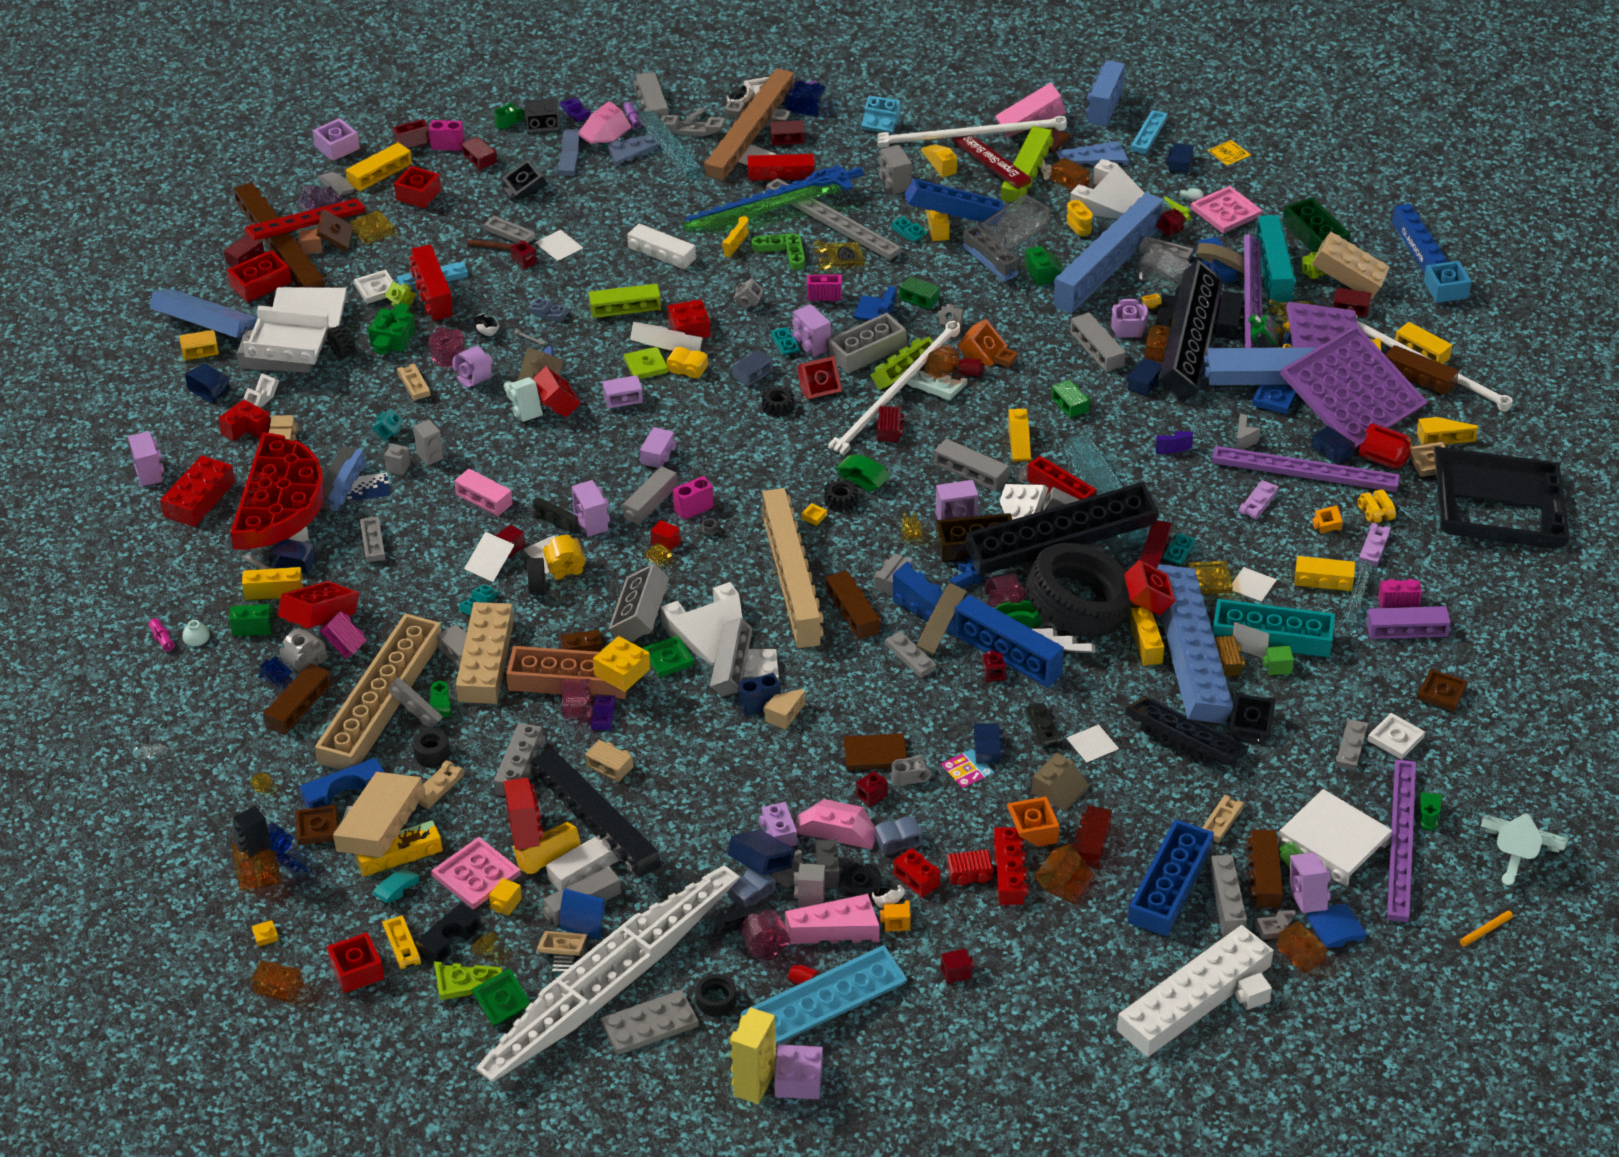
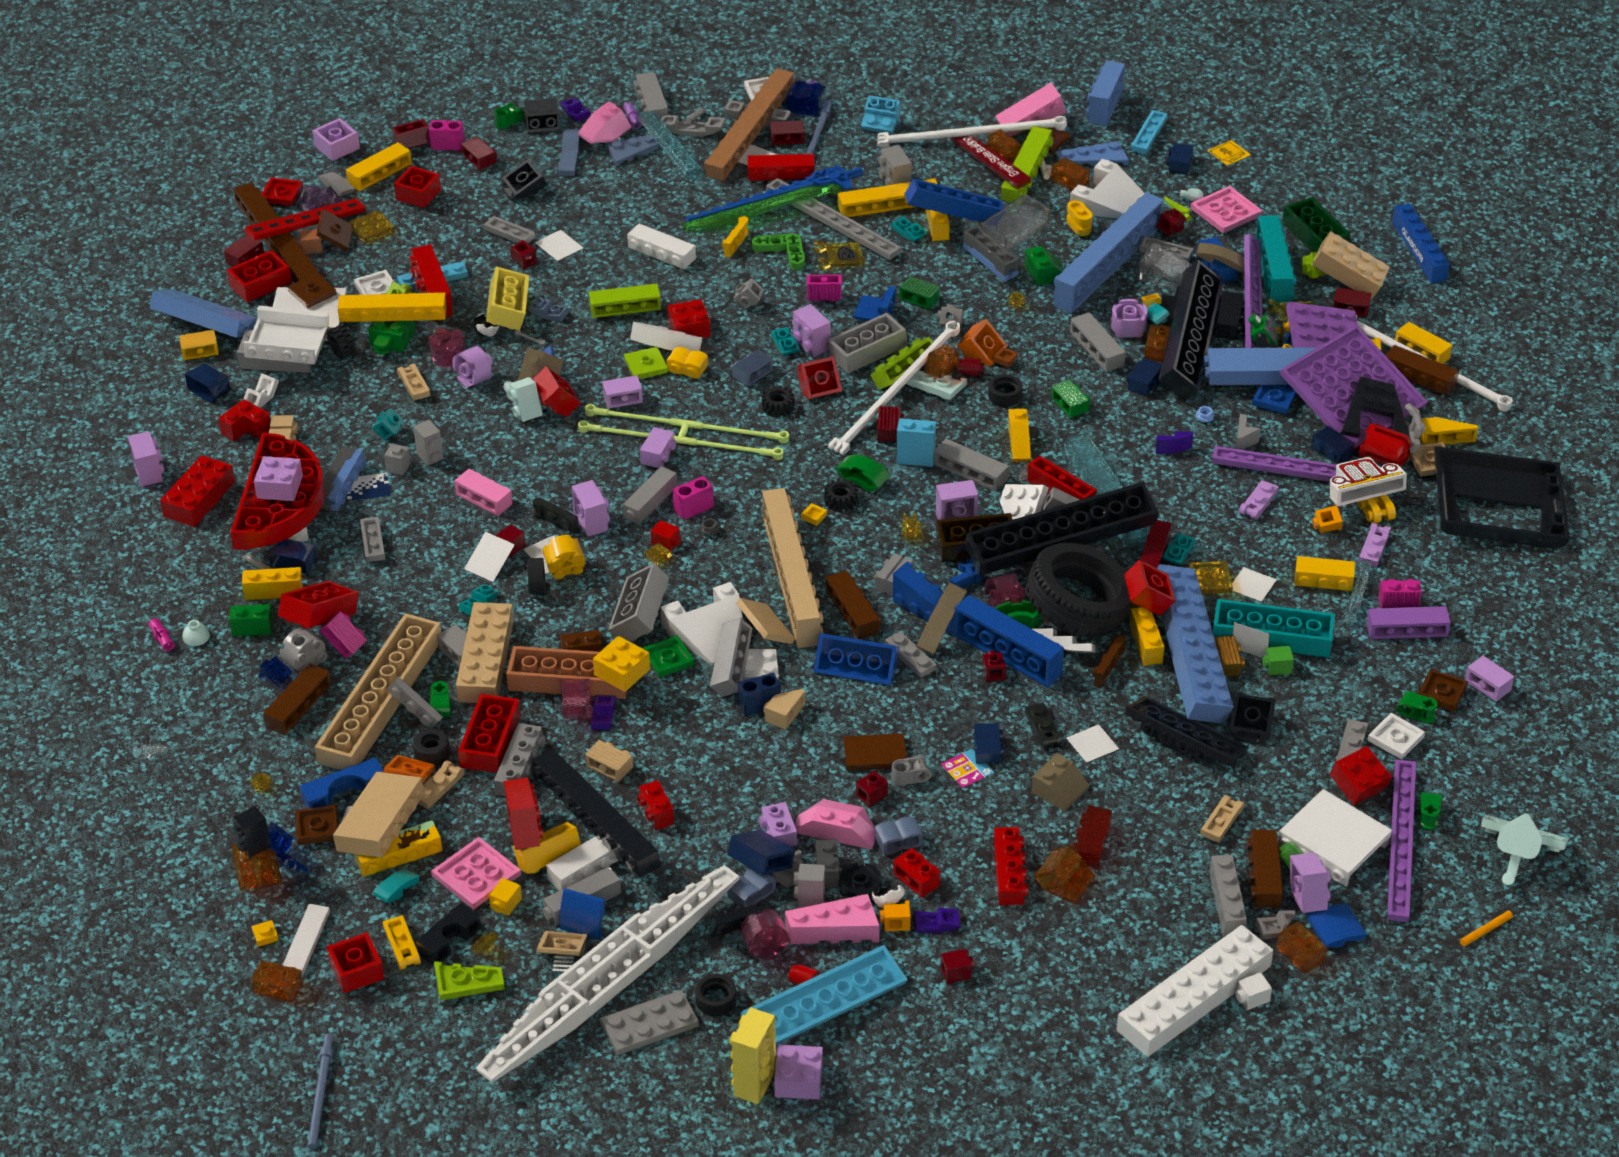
(278, 478): none -> lavender brick
(282, 191): none -> red plate
(306, 937): none -> white tile
(312, 290): none -> reddish brown plate
(325, 1056): none -> sand blue bar
(392, 307): none -> yellow brick
(410, 767): none -> orange tile
(487, 244): copper bar -> none
(489, 733): none -> red brick
(501, 997): green plate -> none
(507, 298): none -> light yellow brick
(656, 805): none -> red brick
(741, 94): hair -> none
(765, 621): none -> tan tile
(776, 453): none -> yellowish green bar
(825, 112): none -> sand blue bar
(856, 658): none -> blue slope
(874, 199): none -> yellow brick
(916, 442): none -> medium azure brick
(941, 921): none -> dark purple slope
(942, 159): yellow slope -> none
(969, 867): red brick -> none
(1004, 145): none -> clear orange brick
(1005, 399): none -> black tyre
(1016, 299): none -> clear yellow plate
(1035, 821): orange slope -> none
(1109, 661): none -> reddish brown plate
(1157, 314): none -> teal slope
(1170, 877): blue brick -> none
(1205, 414): none -> light blue plate
(1360, 775): none -> red brick
(1365, 480): none -> brick
(1376, 398): none -> black wing
(1416, 427): none -> light grey piece
(1416, 706): none -> green piece
(1447, 281): dark azure brick -> none
(1489, 678): none -> lavender brick

